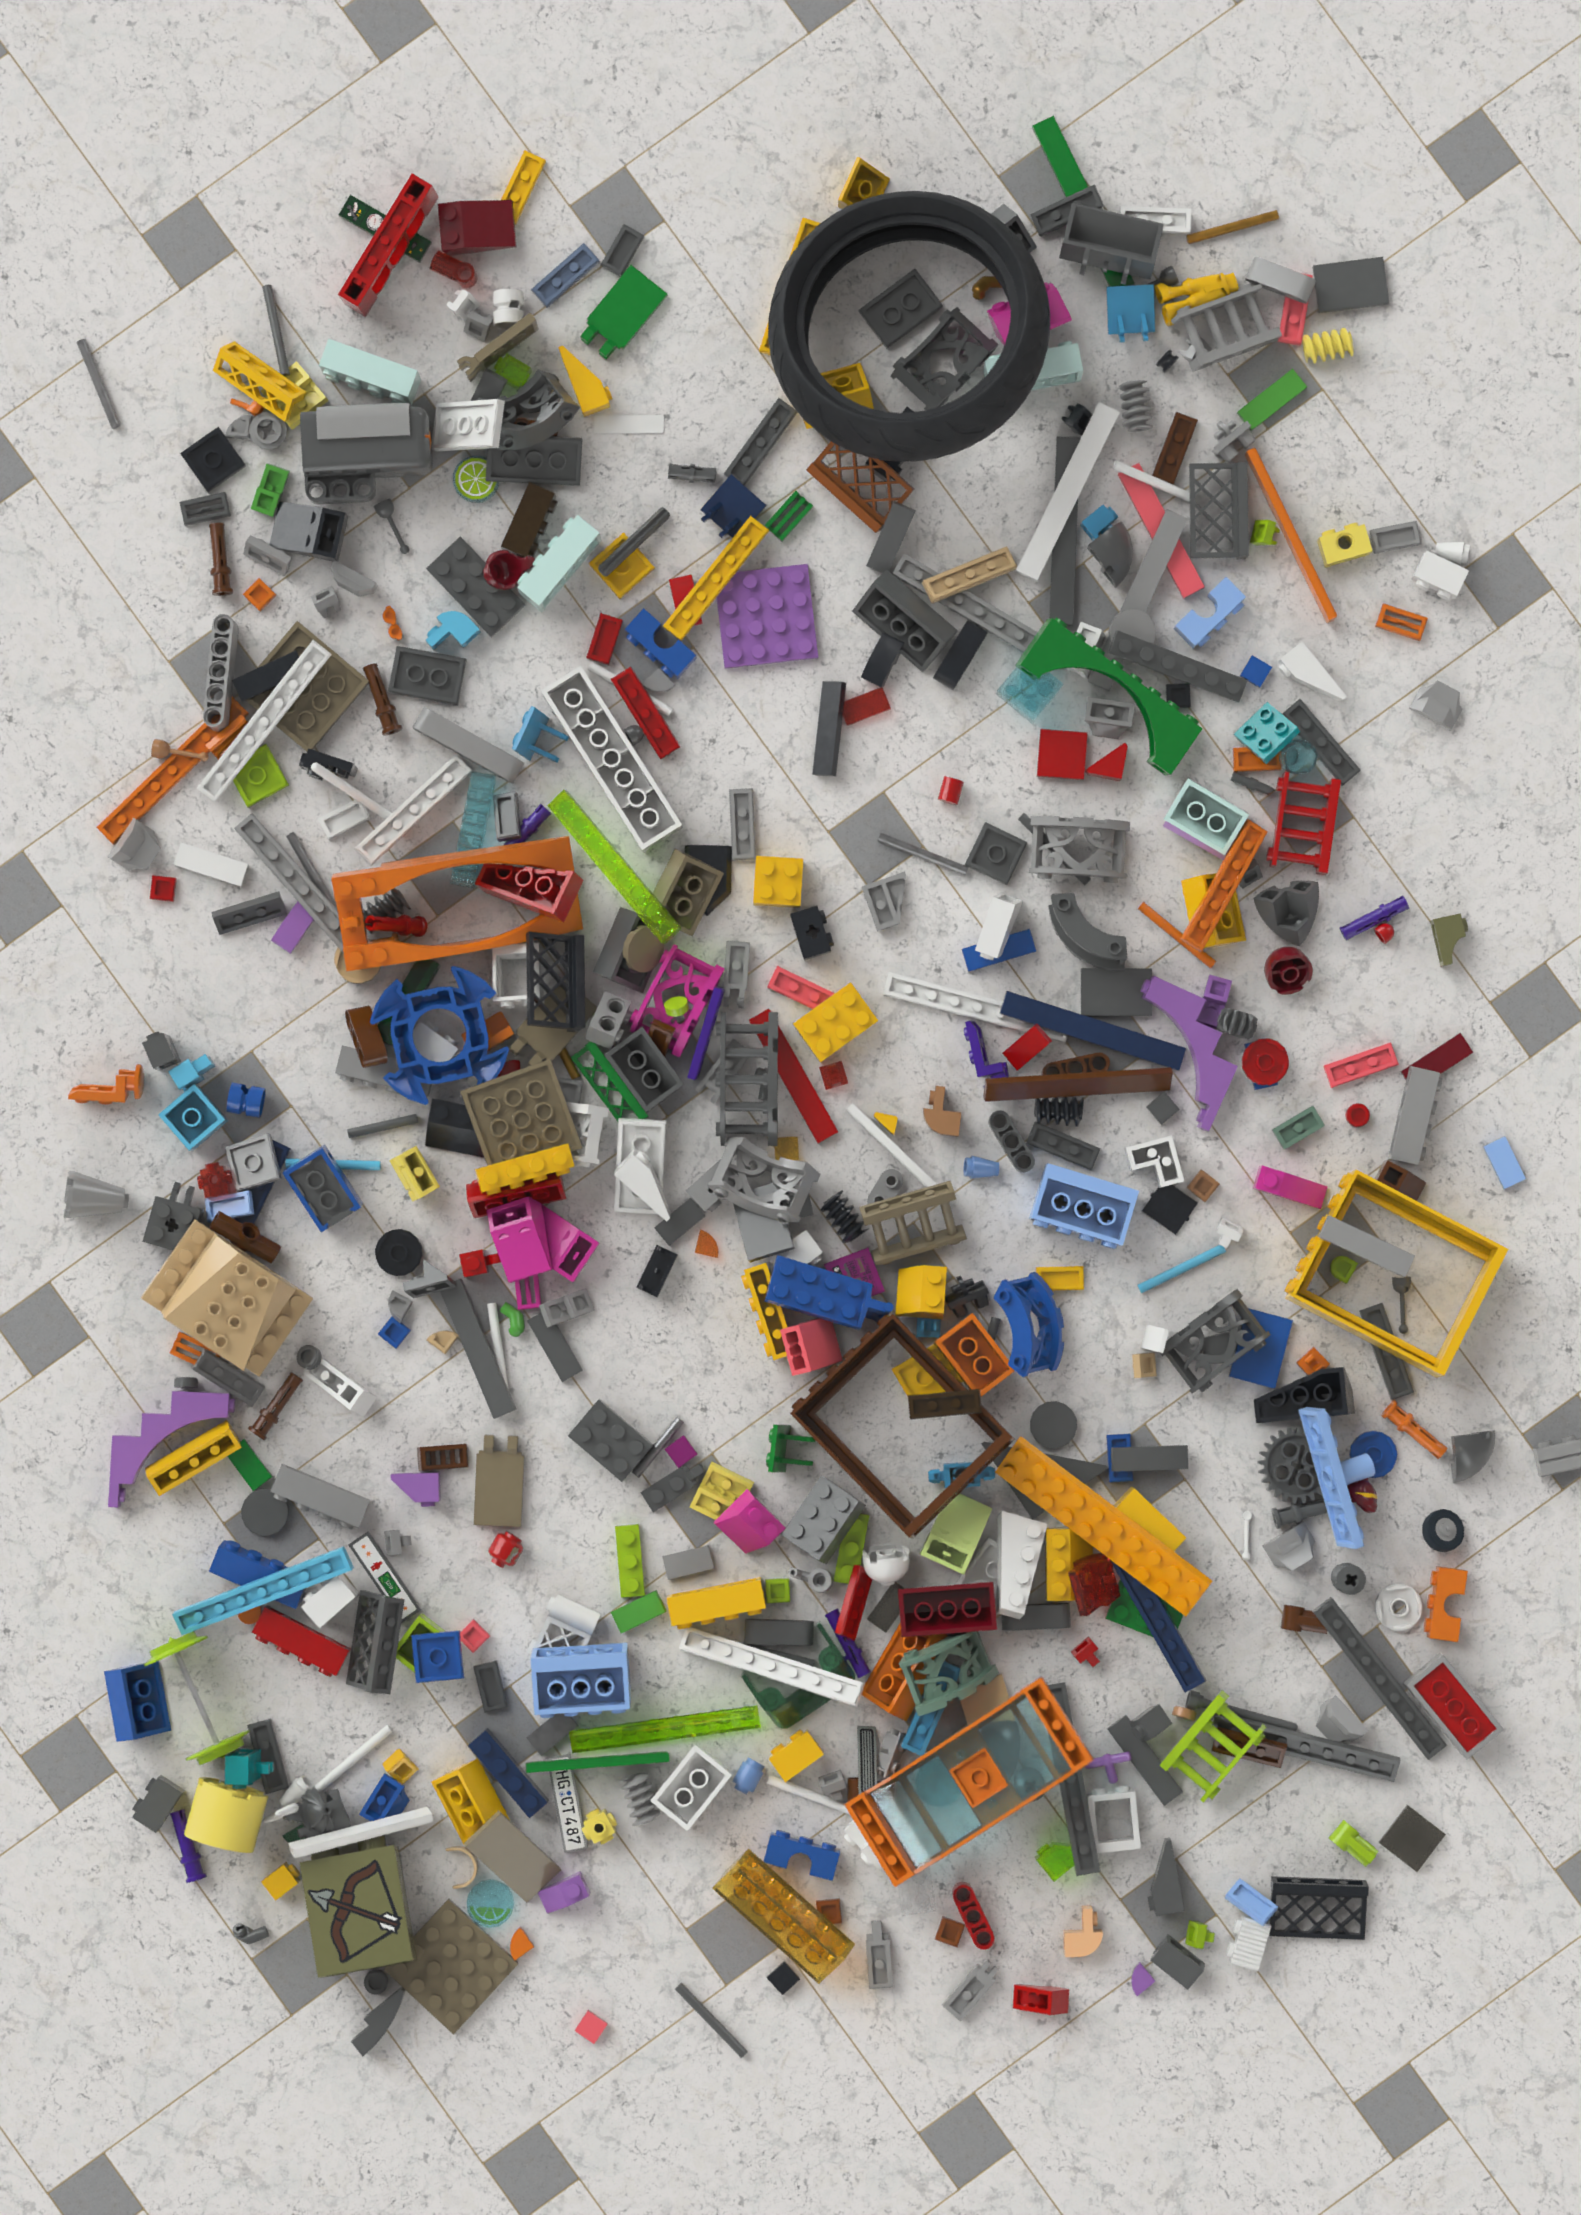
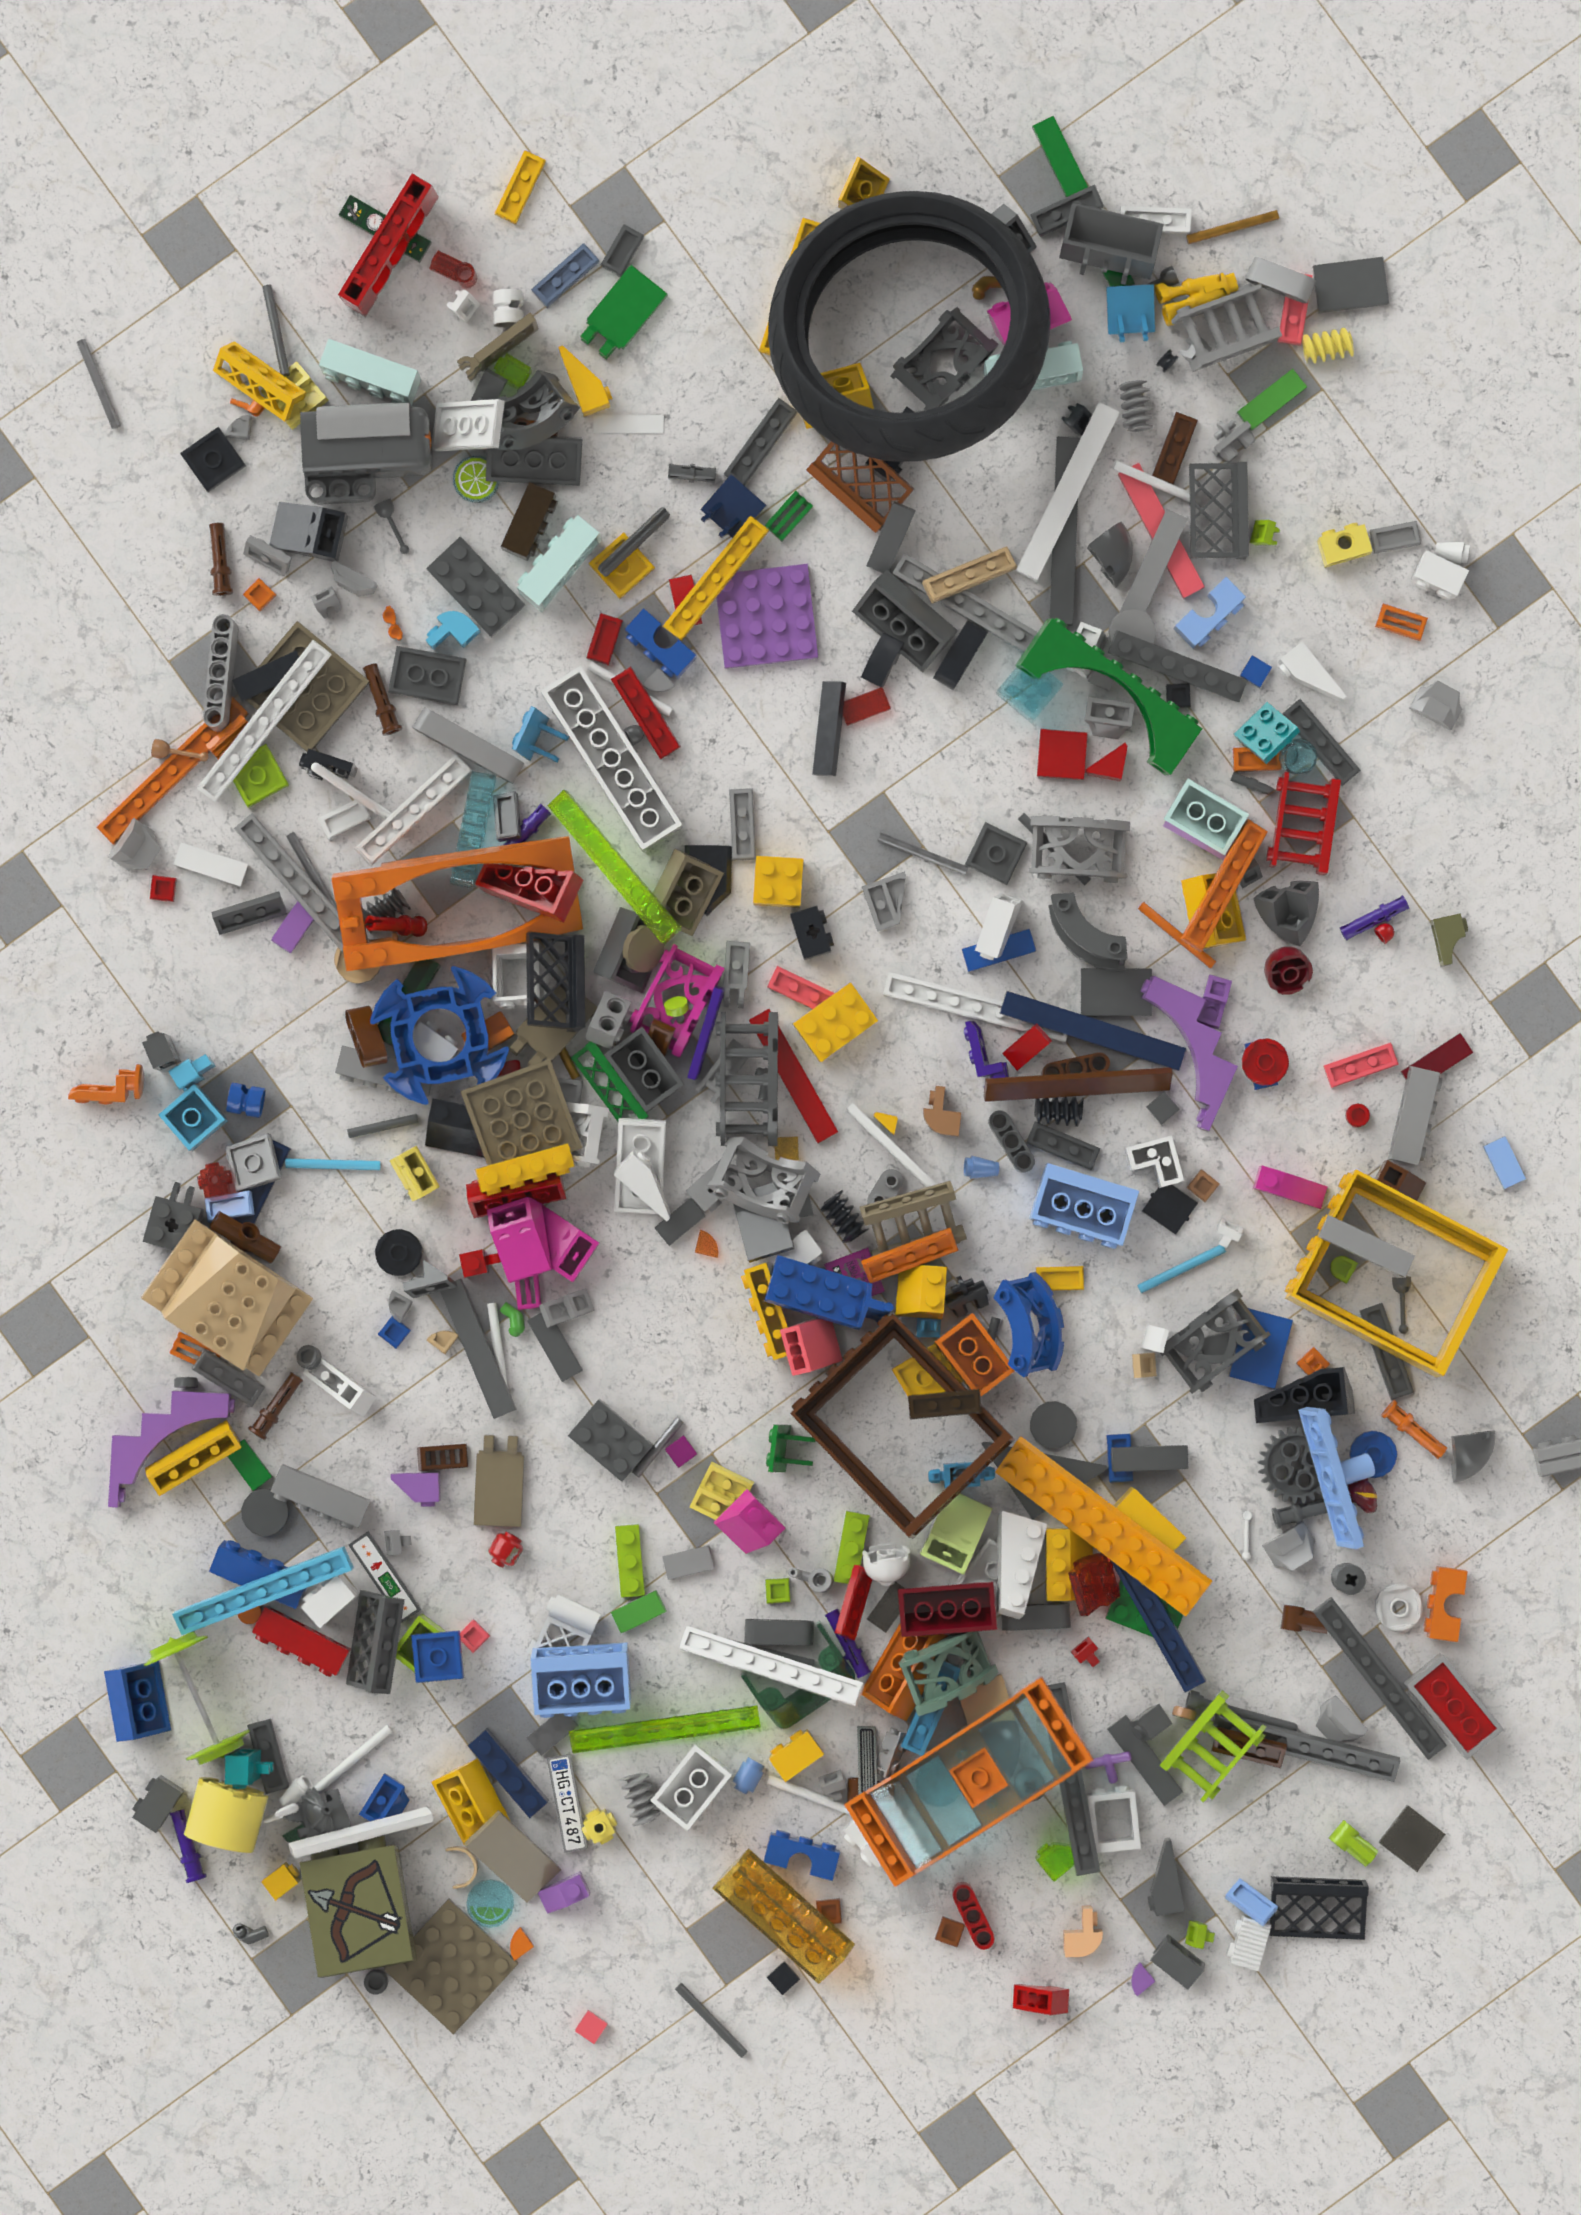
(92, 1197): light grey cone -> none
(226, 513): dark grey tile -> none
(264, 420): light grey gear -> none
(270, 490): bright green slope -> none
(322, 1188): dark grey piece -> none
(378, 2022): dark grey slope -> none
(400, 1766): yellow slope -> none
(476, 226): dark red slope -> none
(478, 325): light grey tile -> none
(490, 1686): dark grey tile -> none
(505, 569): dark red hair -> none
(595, 1762): green tile -> none
(657, 1271): black hinge -> none
(671, 1486): dark grey hinge -> none
(716, 1602): yellow brick -> none
(823, 1519): brick -> none
(833, 1075): clear red tile -> none
(878, 1958): light grey hinge -> none
(900, 308): dark grey tile -> none
(910, 1255): none -> orange tile
(950, 790): red piece -> none
(970, 1990): light grey hinge -> none
(1099, 522): dark azure brick -> none
(1237, 1023): dark grey gear -> none
(1290, 535): orange tile -> none
(1298, 1127): sand green plate -> none
(1443, 1530): black wheel -> none

